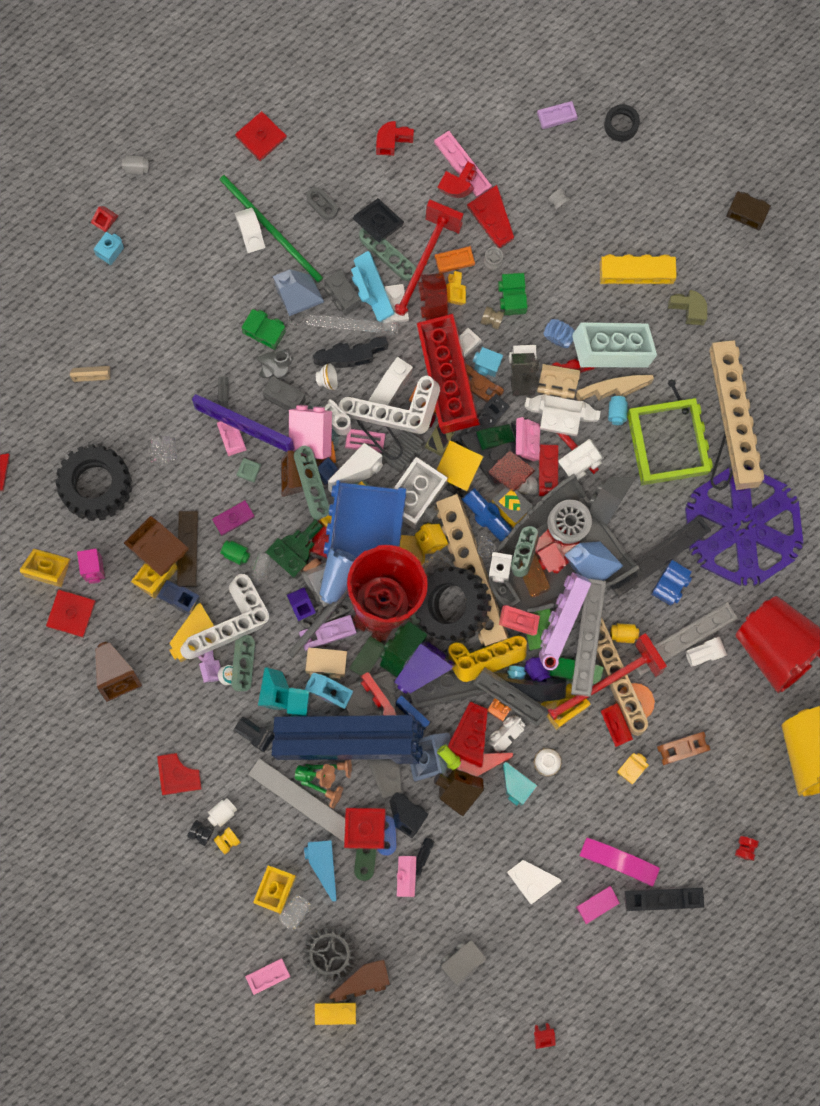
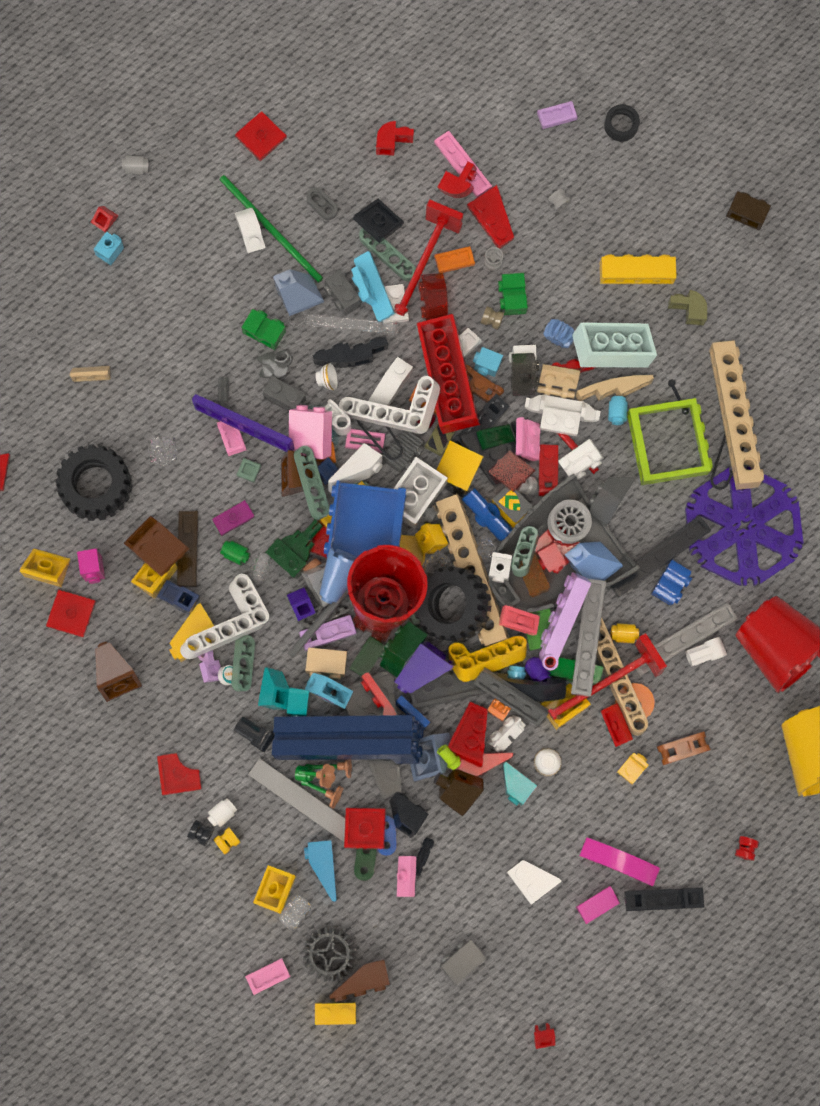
(455, 291): yellow plate -> none

